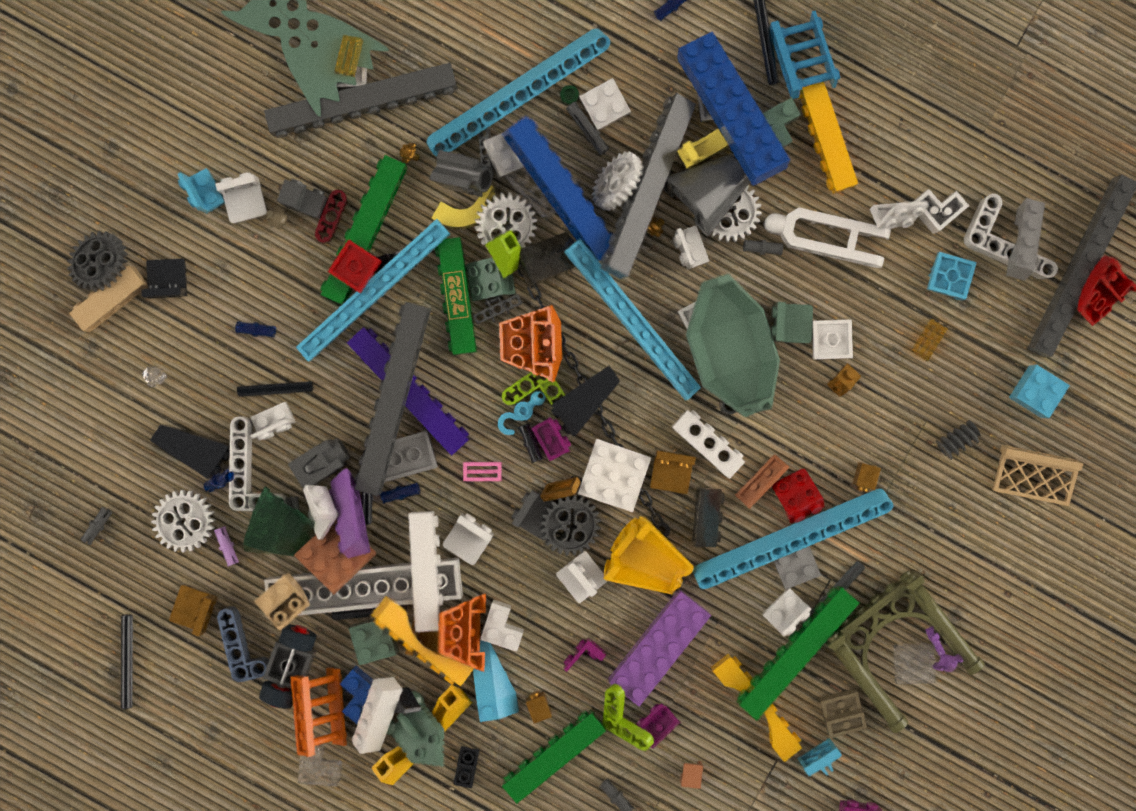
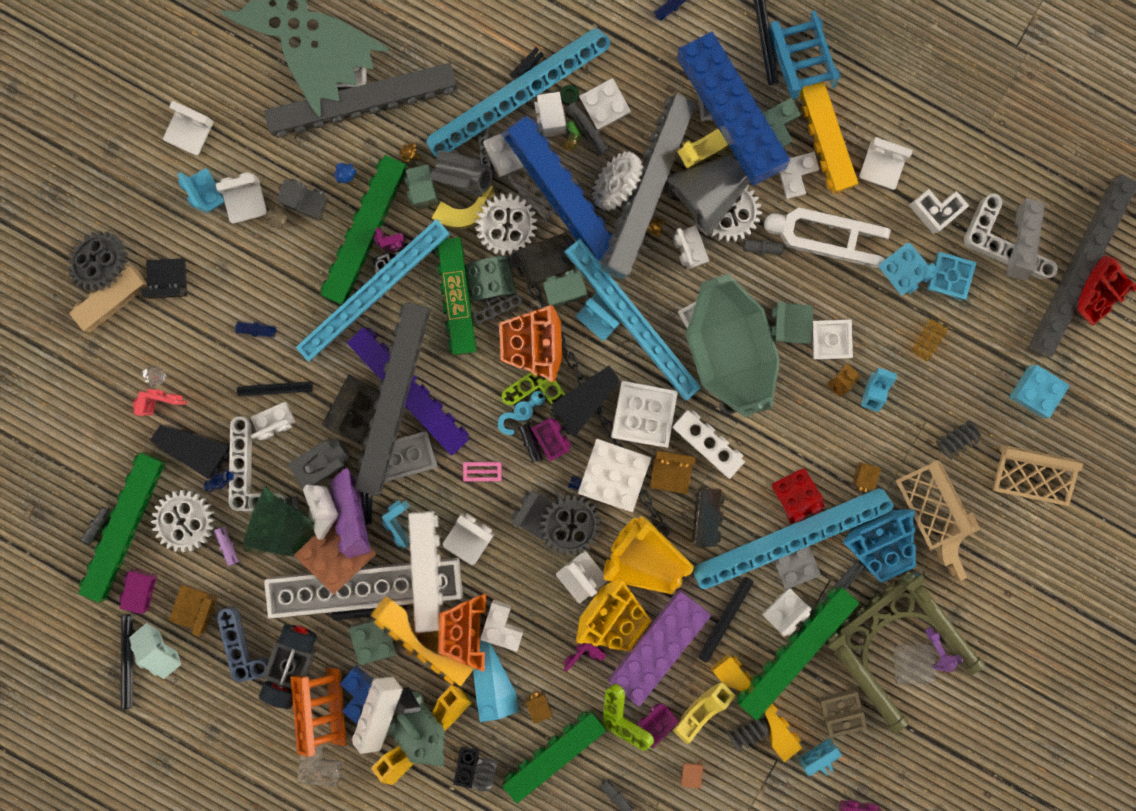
(122, 527): none -> green brick
(137, 591): none -> magenta brick
(146, 401): none -> coral bracket
(153, 653): none -> light aqua brick
(187, 129): none -> white bracket
(283, 601): tan slope -> none
(320, 227): dark red beam -> none
(344, 173): none -> blue piece
(346, 71): clear yellow tile -> none
(352, 410): none -> clear smoke slope
(354, 266): red plate -> none
(391, 523): none -> medium azure bracket
(394, 242): none -> magenta bracket
(400, 493): clear blue pin -> none
(422, 190): none -> sand green brick
(484, 774): none -> dark grey gear
(505, 252): lime slope -> none
(527, 63): none -> black pin
(551, 116): none -> white brick
(560, 489): pearl gold tile -> none
(565, 289): none -> sand green brick
(574, 137): none -> clear yellow arm
(598, 317): none -> medium azure bracket
(613, 618): none -> yellow wedge
(644, 414): none -> white plate
(706, 706): none -> light yellow arch
(725, 619): none -> black axle
(748, 733): none -> dark grey piece
(762, 481): nougat plate -> none
(792, 176): none -> white plate
(877, 389): none -> medium azure brick
(884, 163): none -> white bracket
(885, 544): none -> dark azure wedge
(897, 214): white bracket -> none
(907, 269): none -> medium azure bracket
(948, 552): none -> tan arch
(950, 497): none -> tan fence

